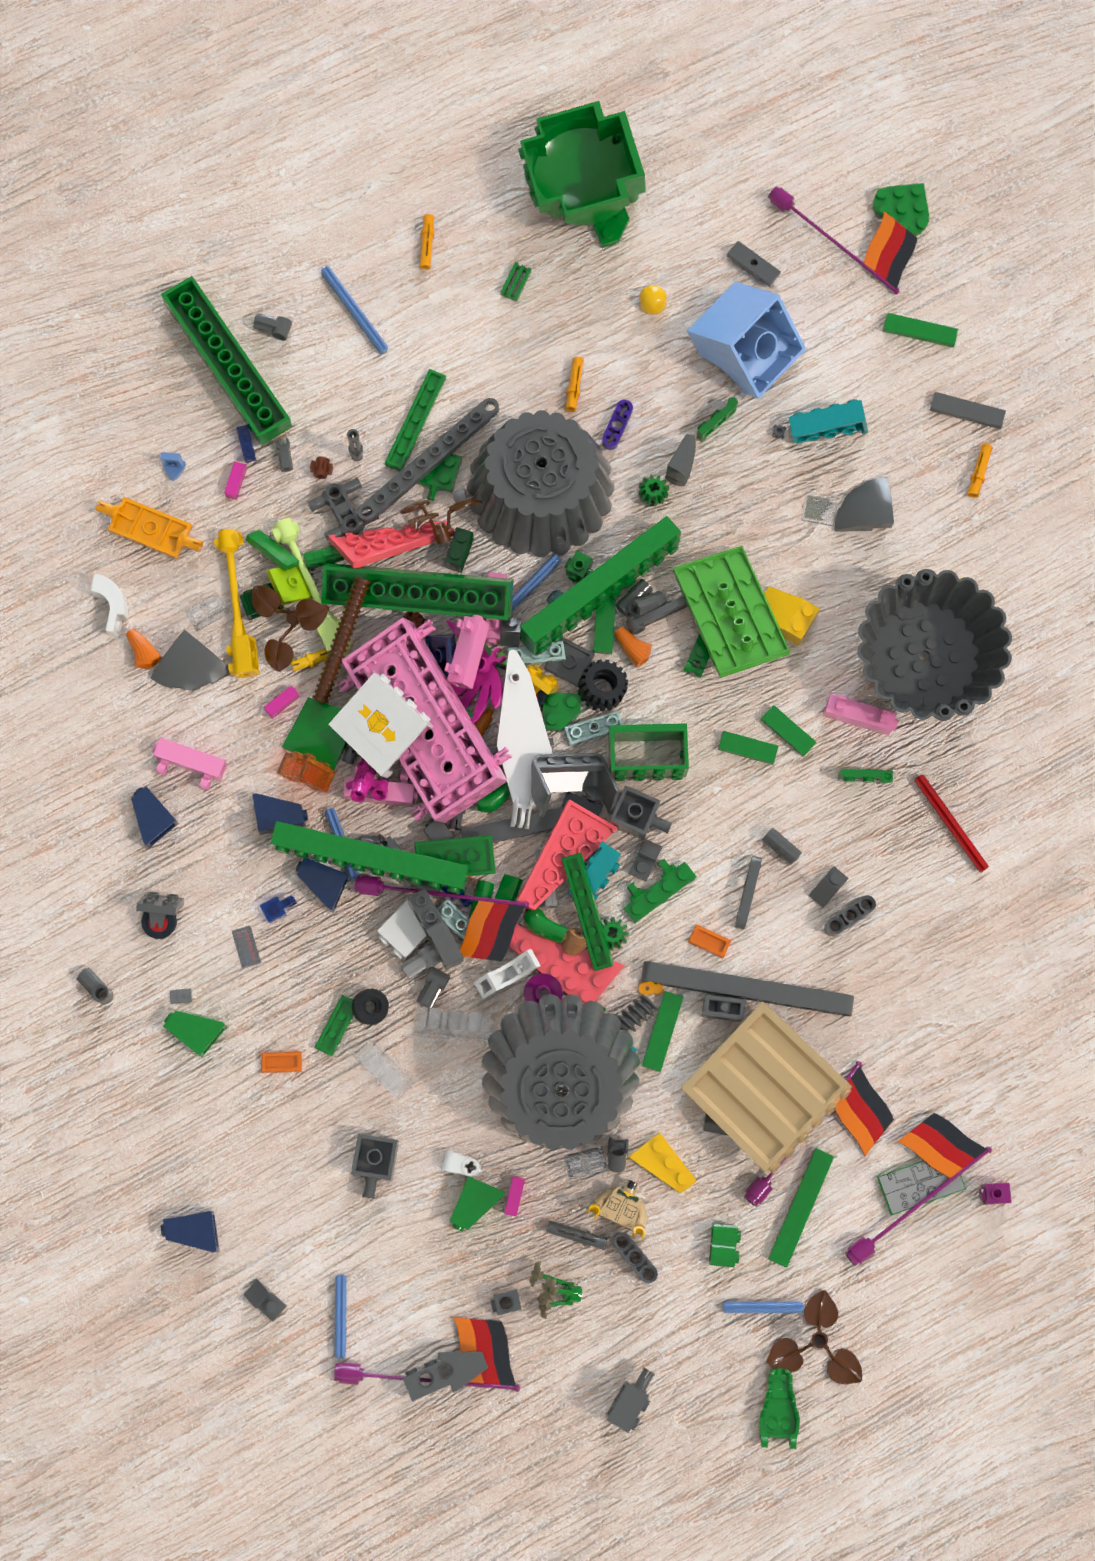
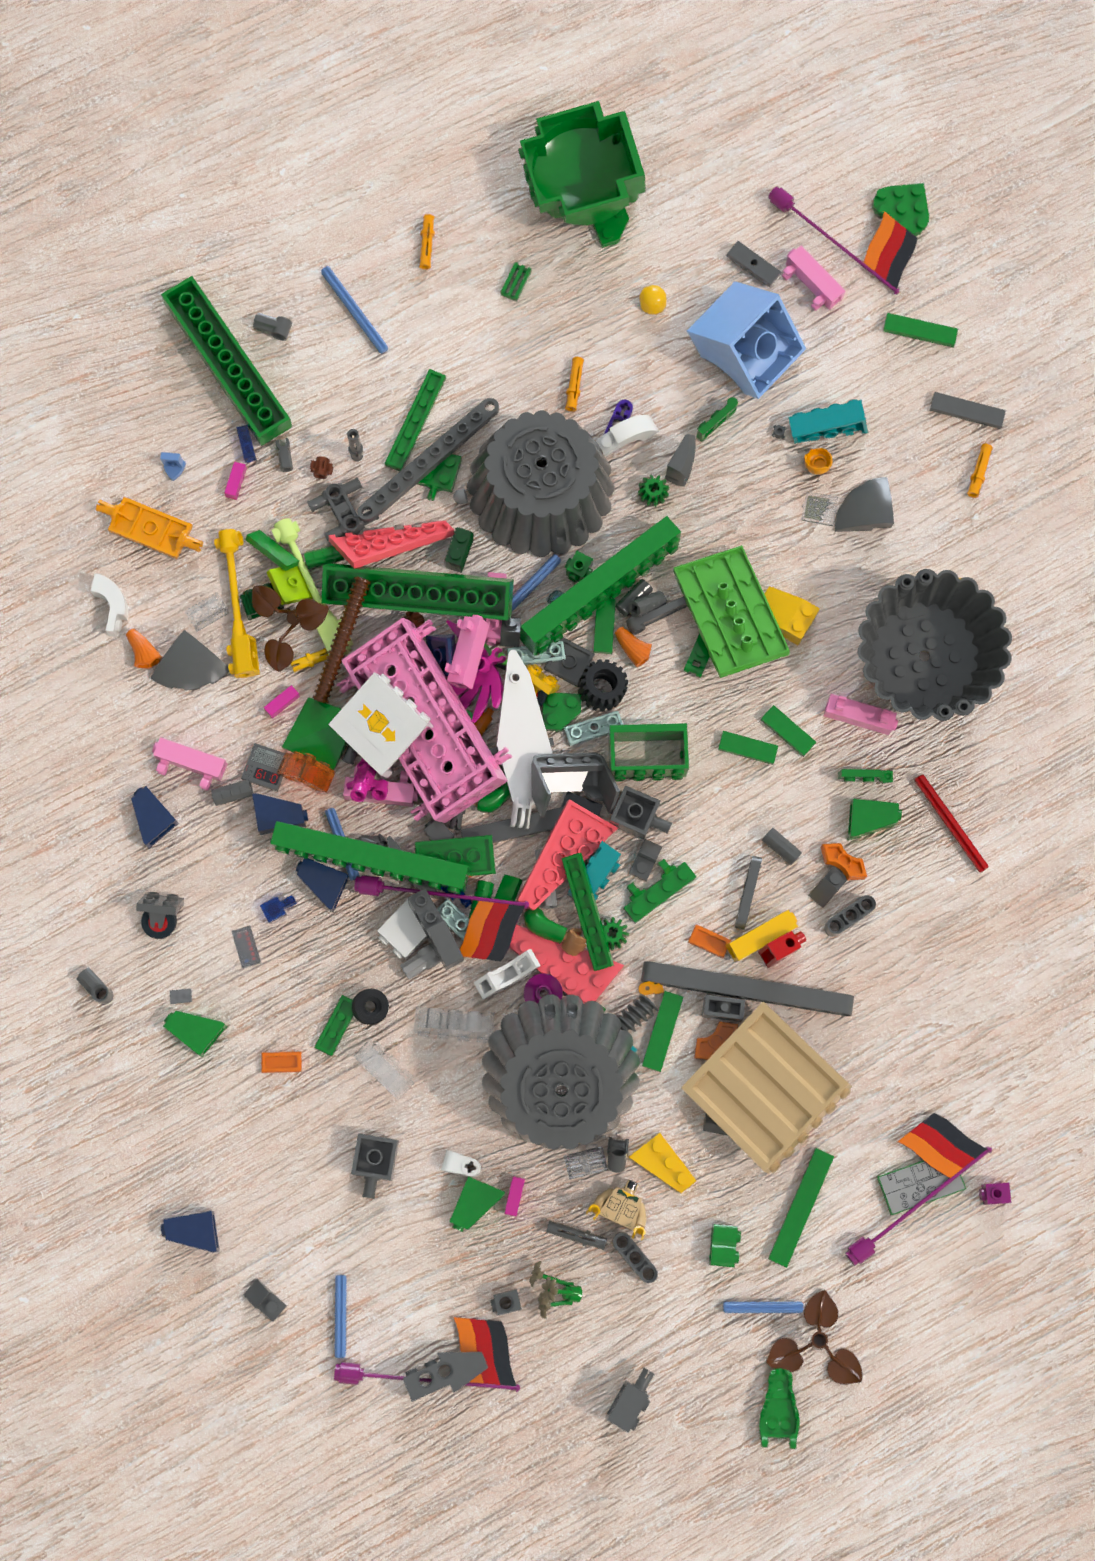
(232, 792): none -> dark grey axle
(263, 767): none -> tile
(435, 983): dark grey piece -> none
(440, 530): reddish brown plant -> none
(627, 431): none -> white arch
(707, 1046): none -> orange tile
(761, 935): none -> yellow brick
(781, 948): none -> red torso
(814, 277): none -> bright pink brick
(818, 461): none -> light orange hair
(851, 867): none -> orange tile
(860, 1112): flag -> none
(871, 816): none -> green slope

